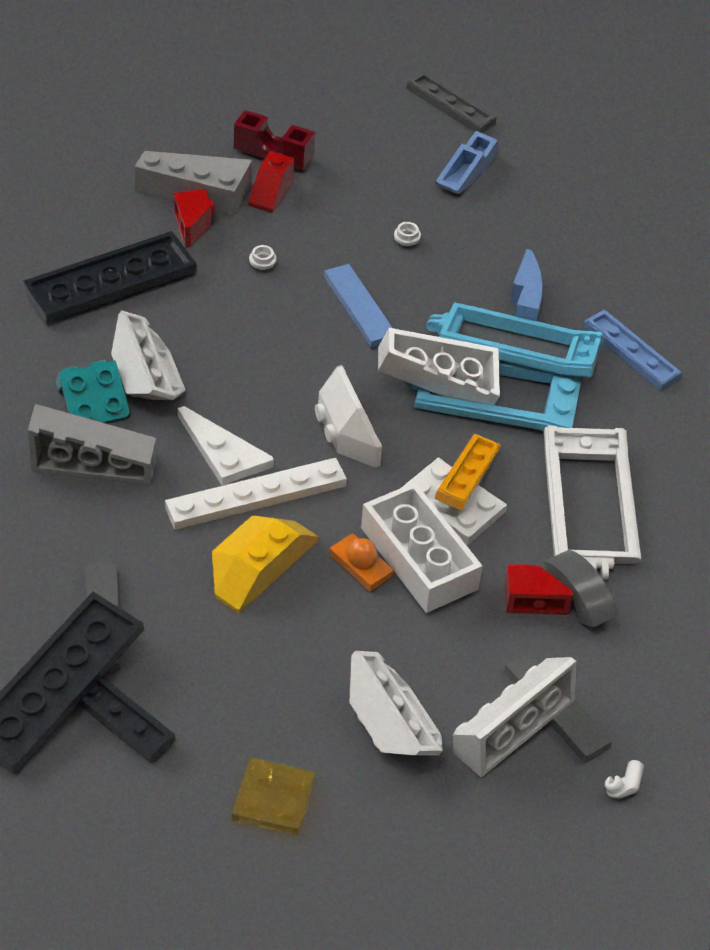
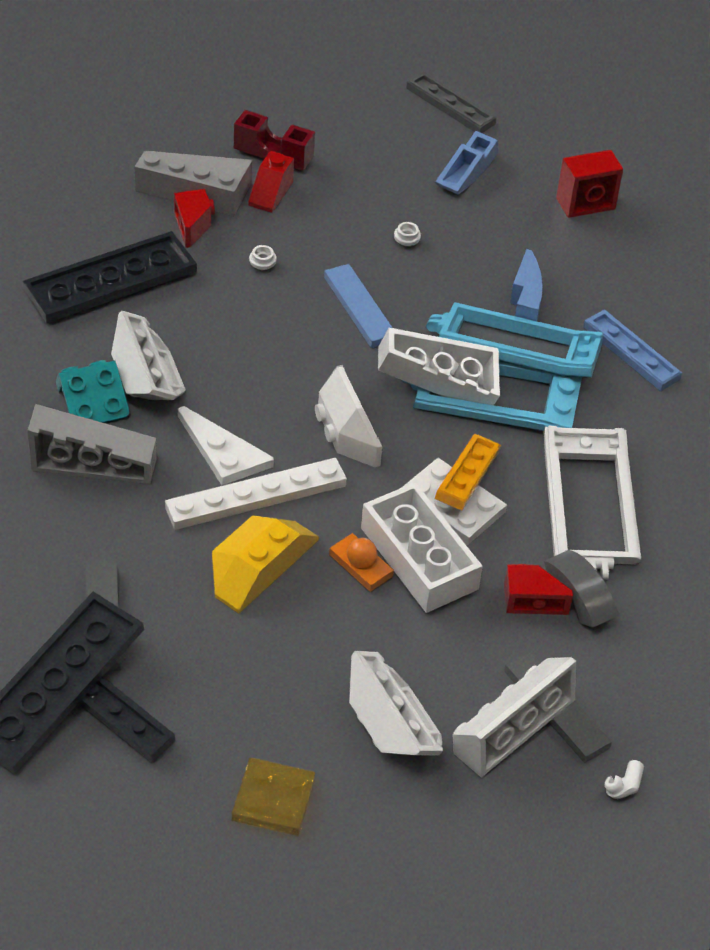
(589, 183): none -> red brick

